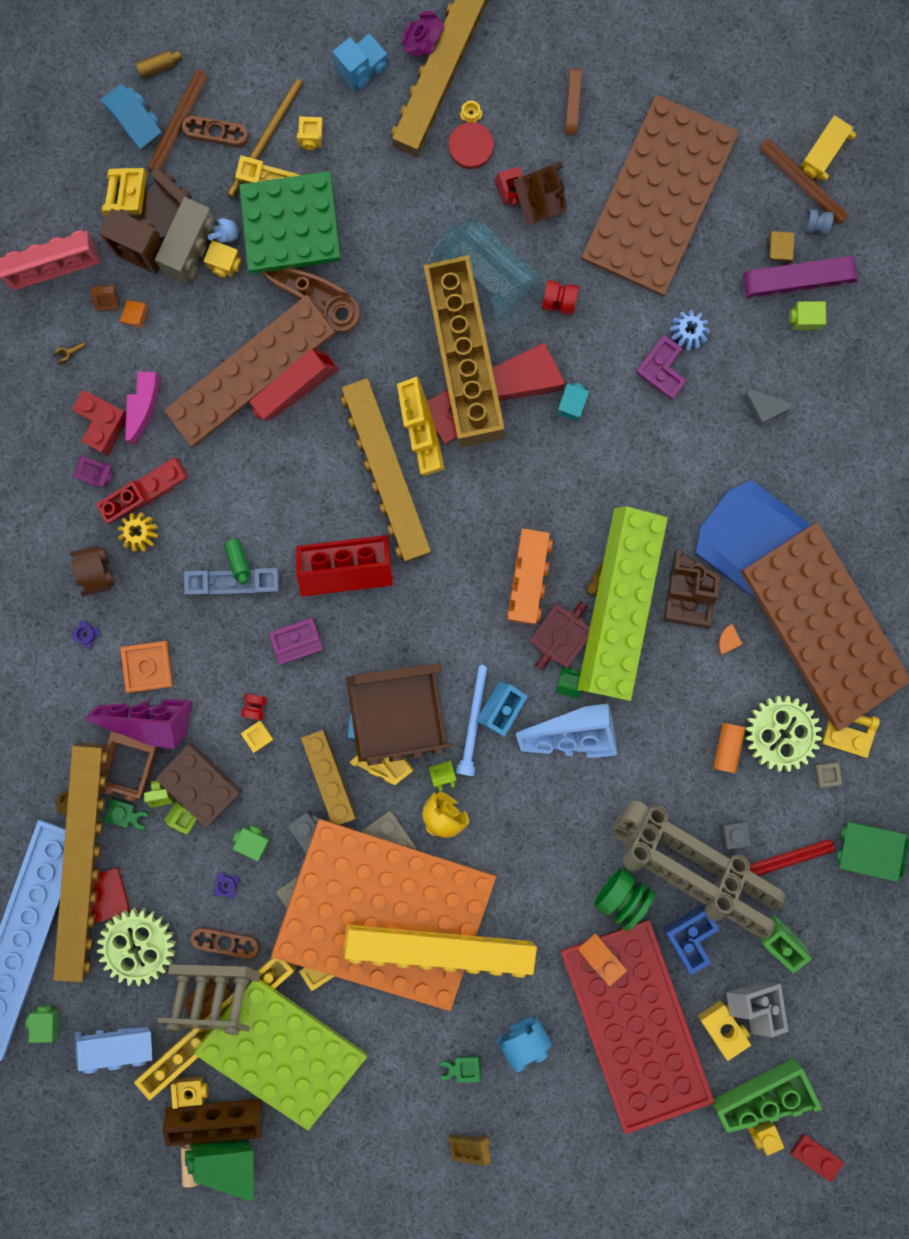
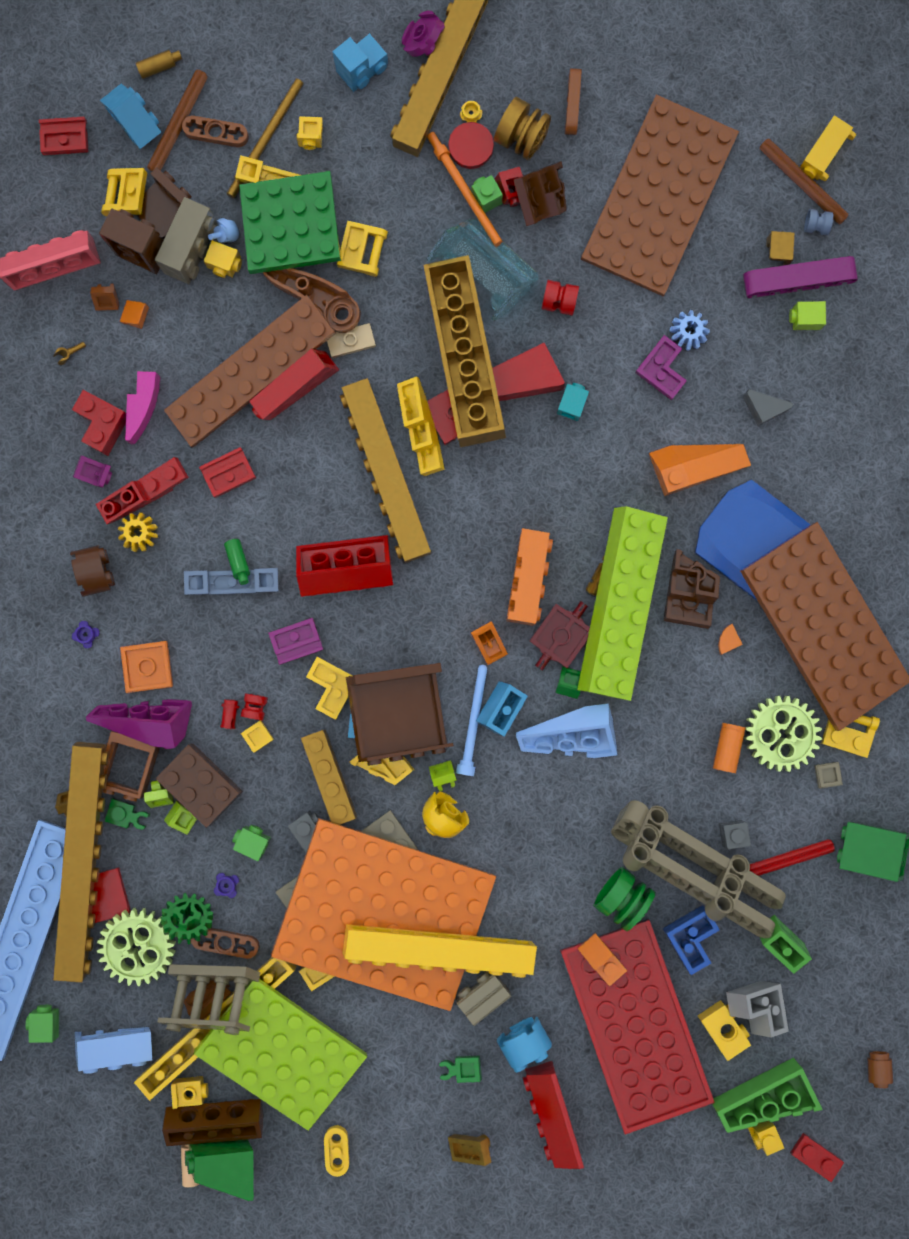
(63, 136): none -> red plate
(194, 924): none -> green gear
(227, 472): none -> red plate
(229, 713): none -> red pin
(336, 687): none -> yellow plate
(336, 1149): none -> yellow plate
(352, 341): none -> tan plate
(354, 247): none -> yellow plate
(442, 154): none -> orange bar
(482, 997): none -> dark tan brick
(487, 193): none -> bright green brick
(489, 643): none -> orange slope
(524, 129): none -> pearl gold wheel
(553, 1116): none -> red slope
(690, 465): none -> orange wedge
(880, 1069): none -> dark orange brick

